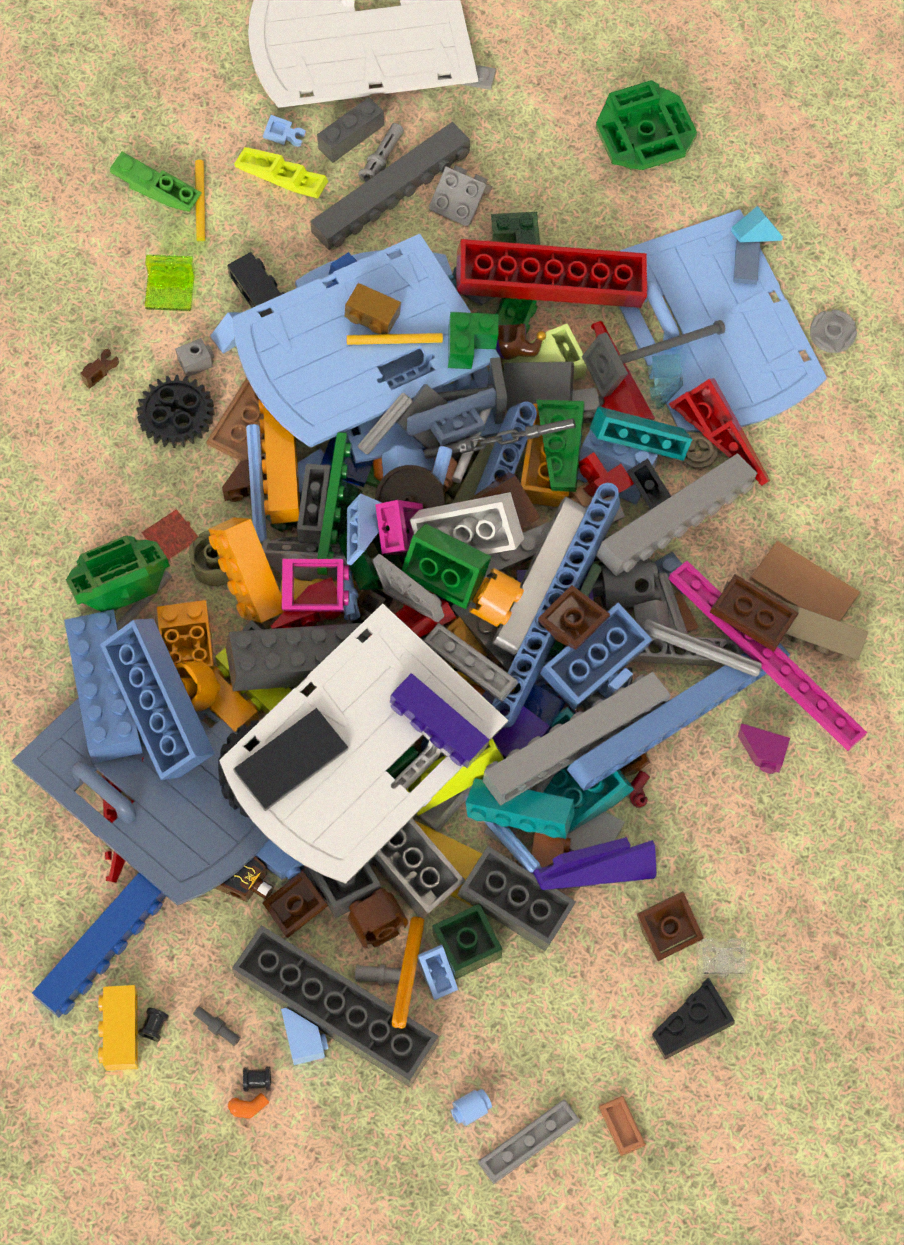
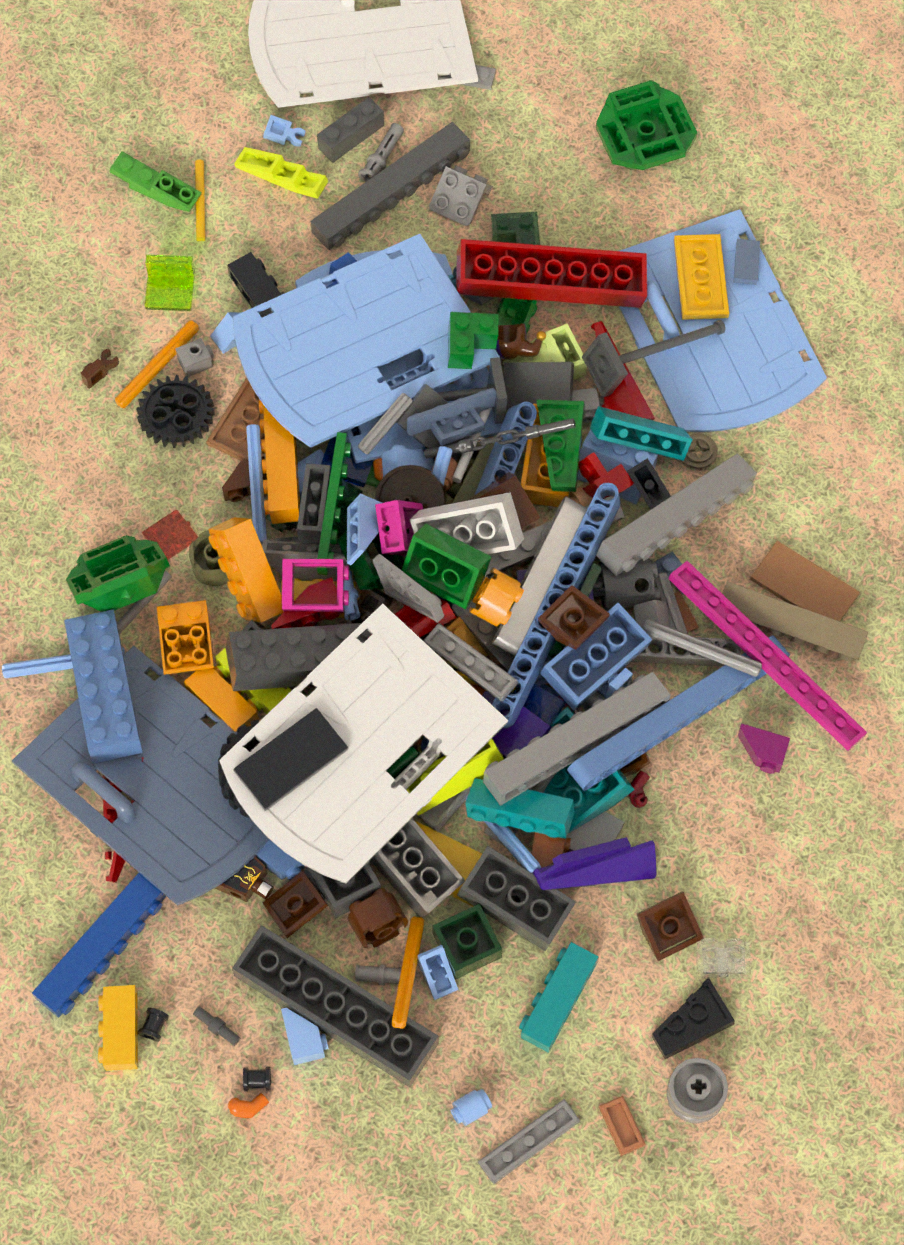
(38, 666): none -> light blue axle
(156, 364): none -> light orange axle
(157, 699): medium blue brick -> none
(199, 683): light orange brick -> none
(372, 309): pearl gold brick -> none
(394, 338): yellow bar -> none
(438, 721): dark purple brick -> none
(559, 996): none -> teal brick
(667, 378): clear light blue slope -> none
(700, 1075): none -> light grey wheel
(701, 276): none -> yellow tile
(712, 415): red wedge -> none
(754, 612): reddish brown tile -> none
(756, 228): medium azure slope -> none
(828, 336): light grey tile -> none

